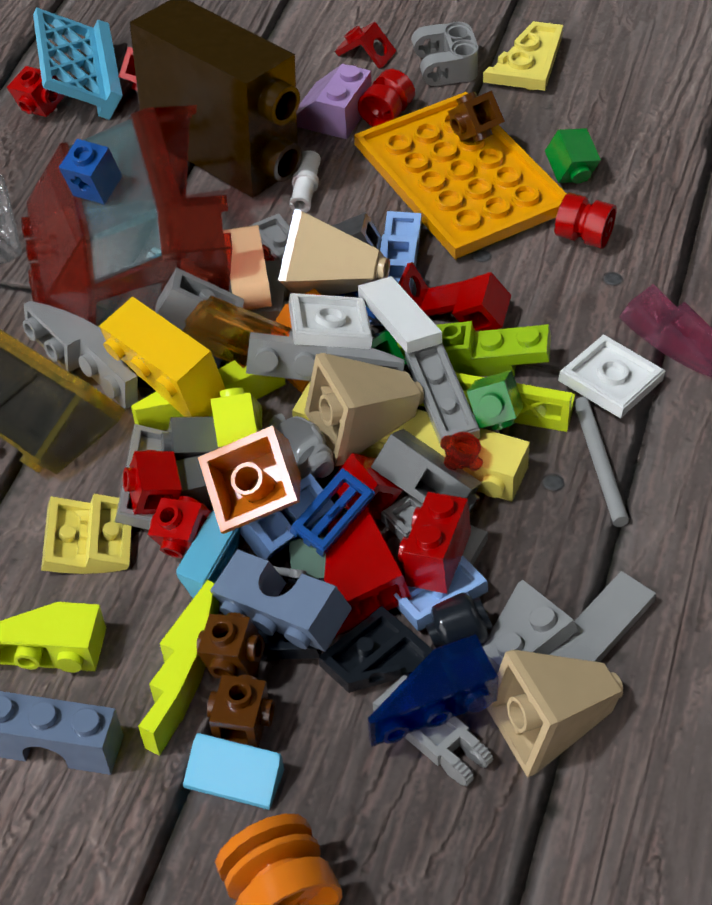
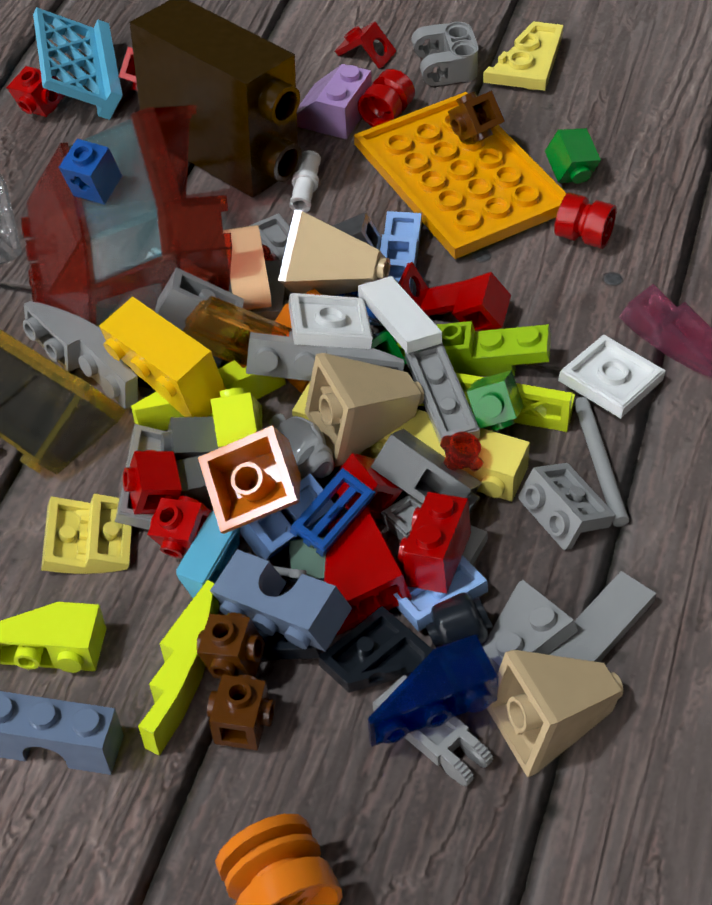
(233, 771): medium azure slope -> none
(564, 503): none -> light grey bracket

